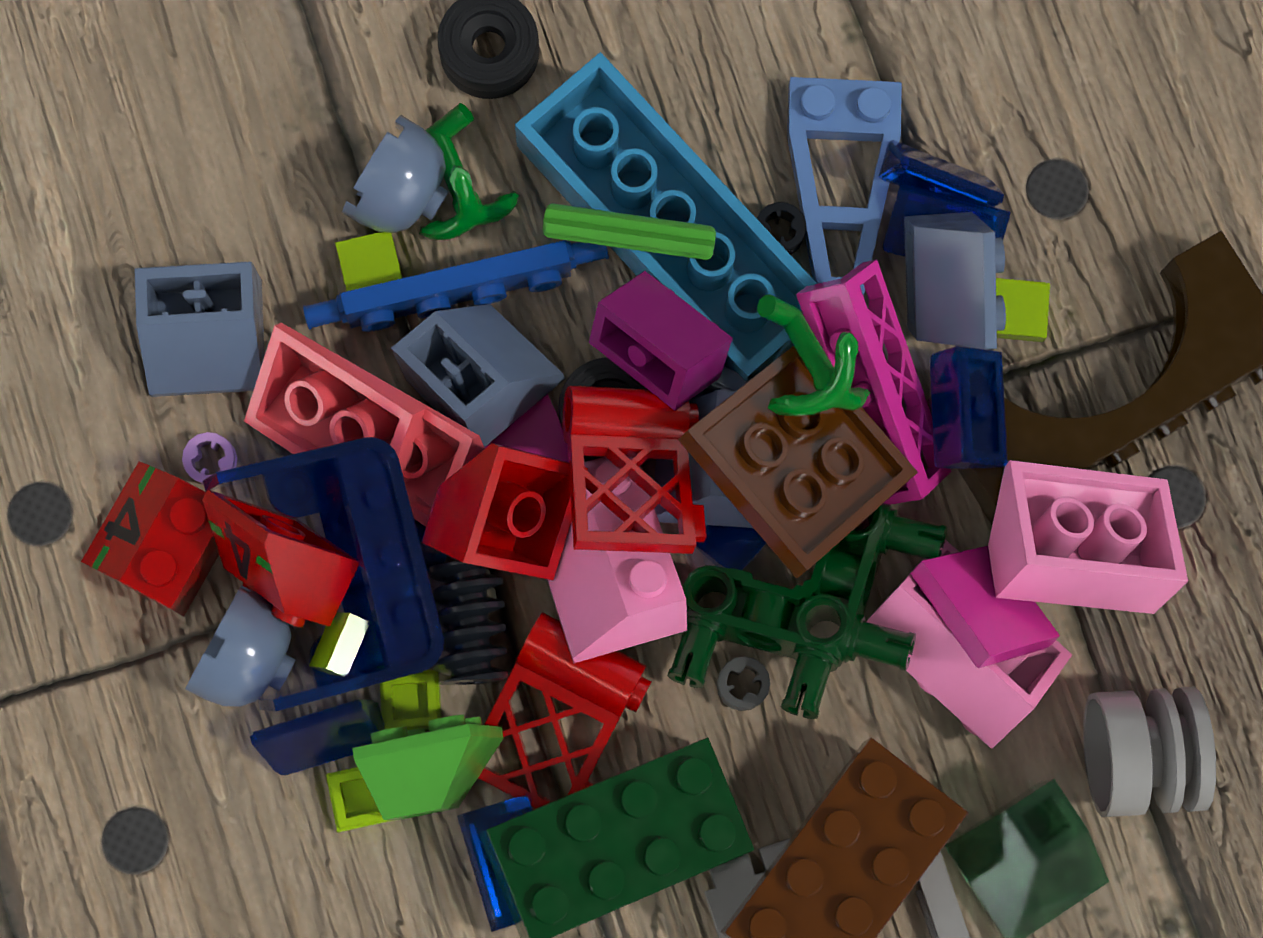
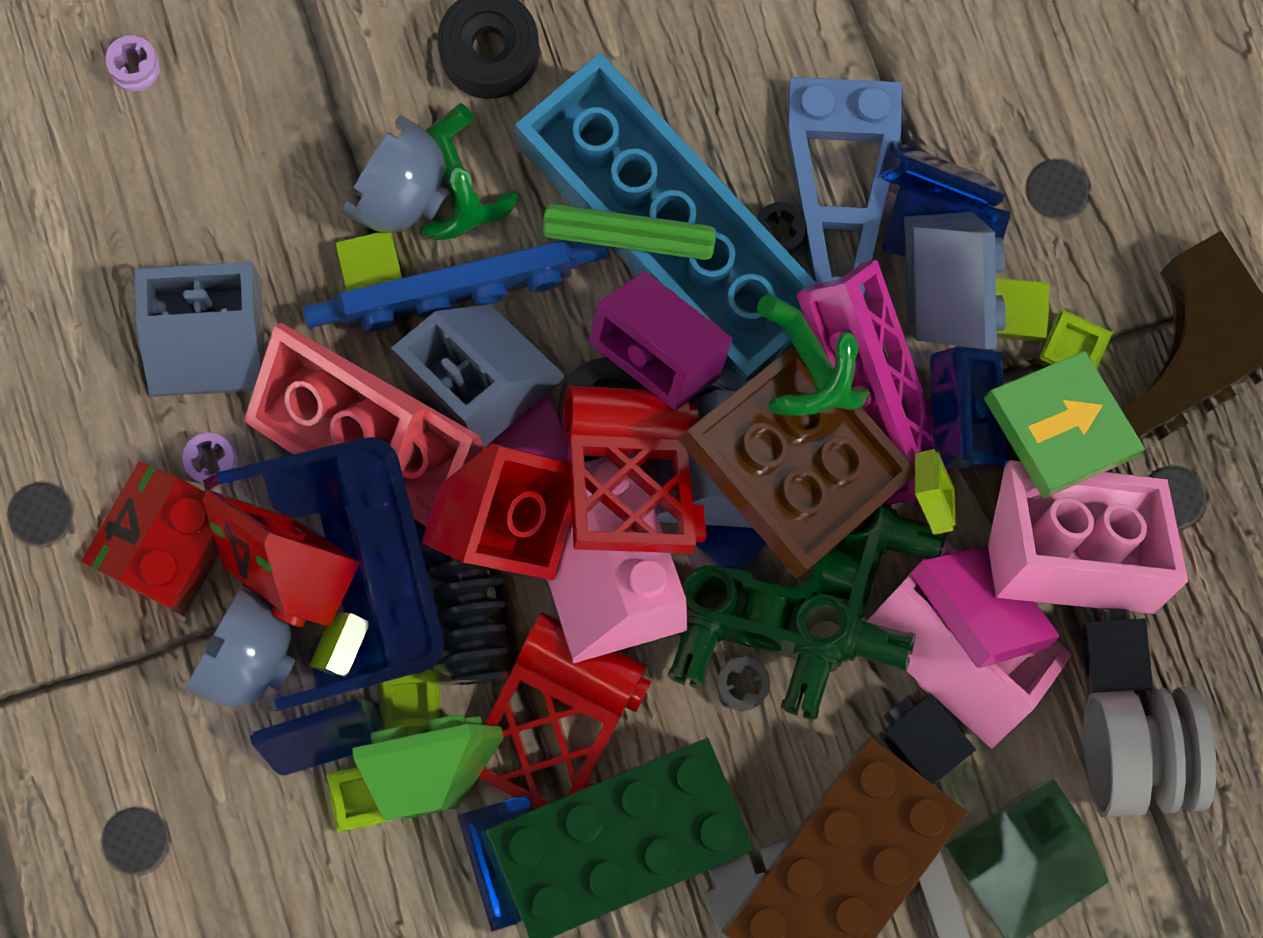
(148, 68): none -> lavender bush
(925, 737): none -> black brick
(935, 491): none -> lime tile
(1064, 424): none -> bright green tile
(1072, 336): none -> lime tile
(1116, 653): none -> black brick

